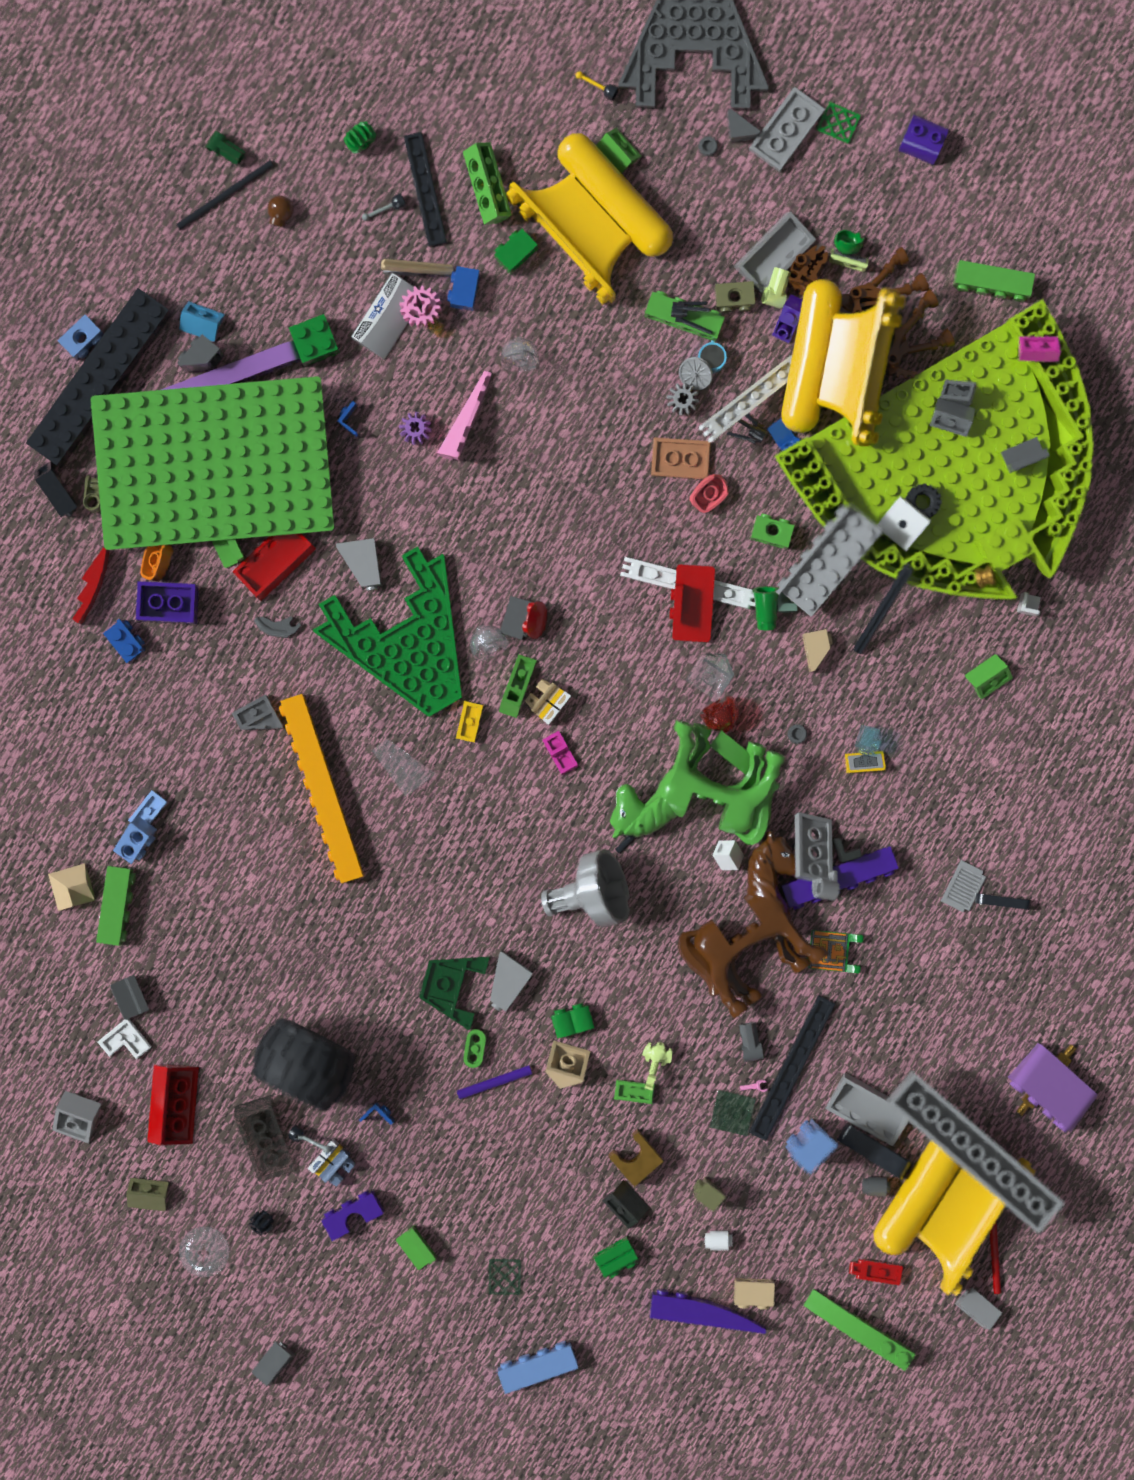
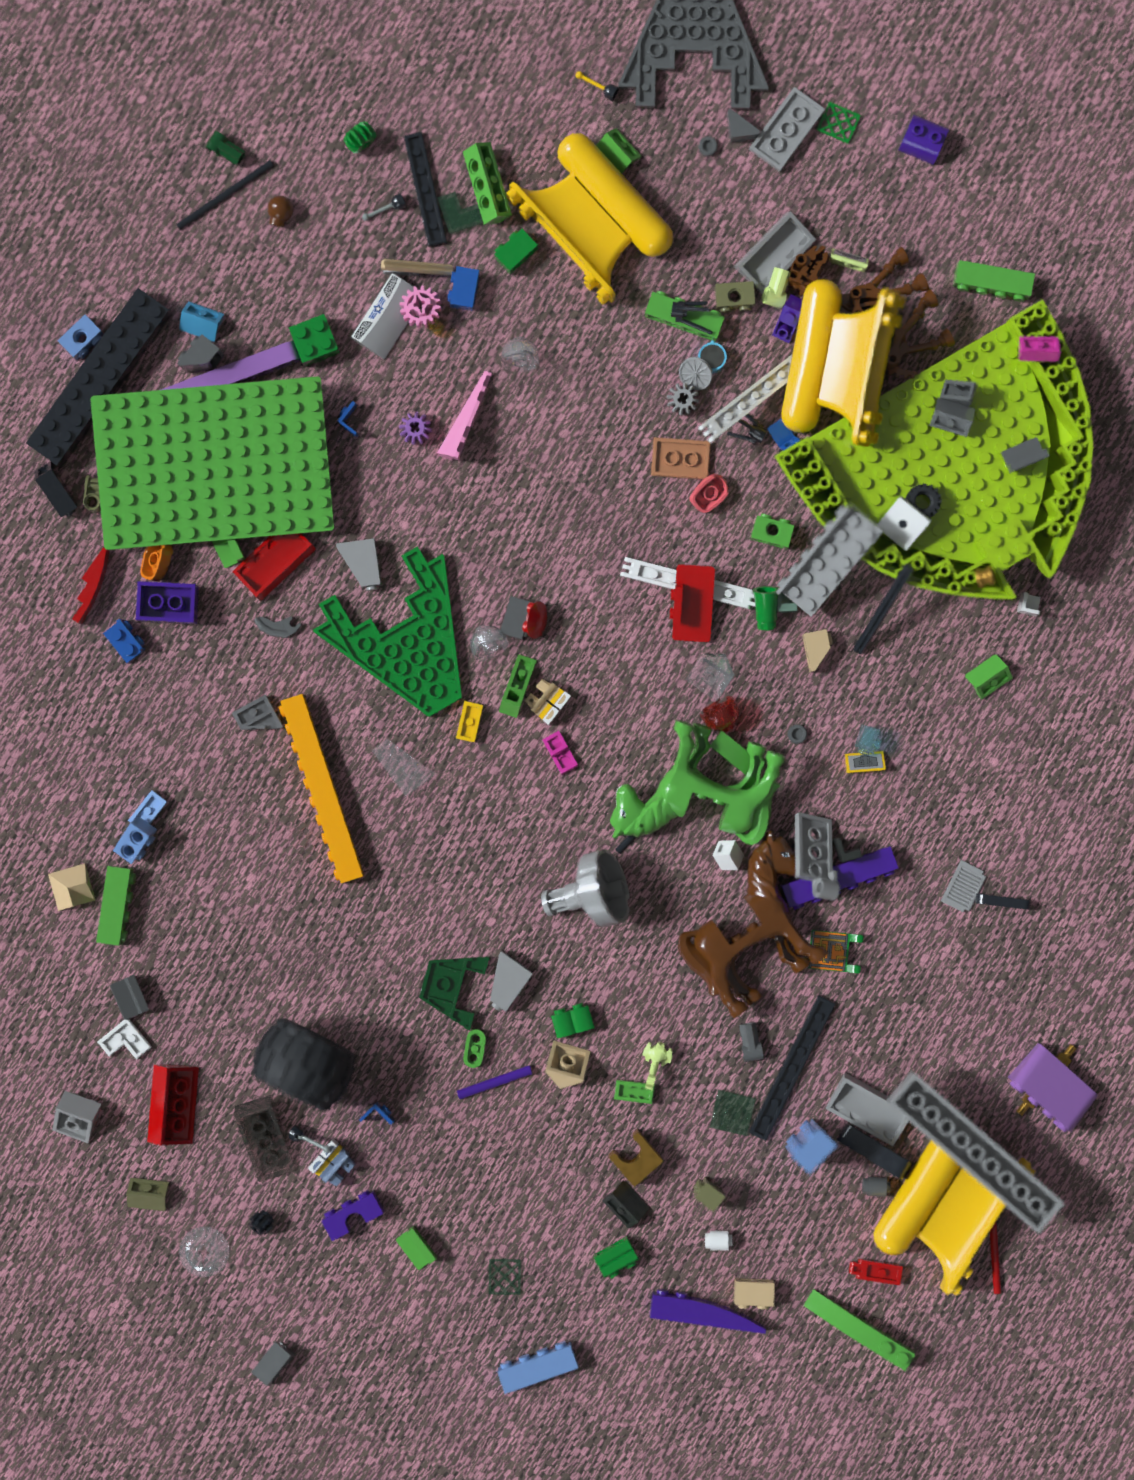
(457, 218): none -> clear green tile
(754, 1086): bright pink hand -> none
(848, 242): green hair -> none
(978, 1308): light grey hinge -> none

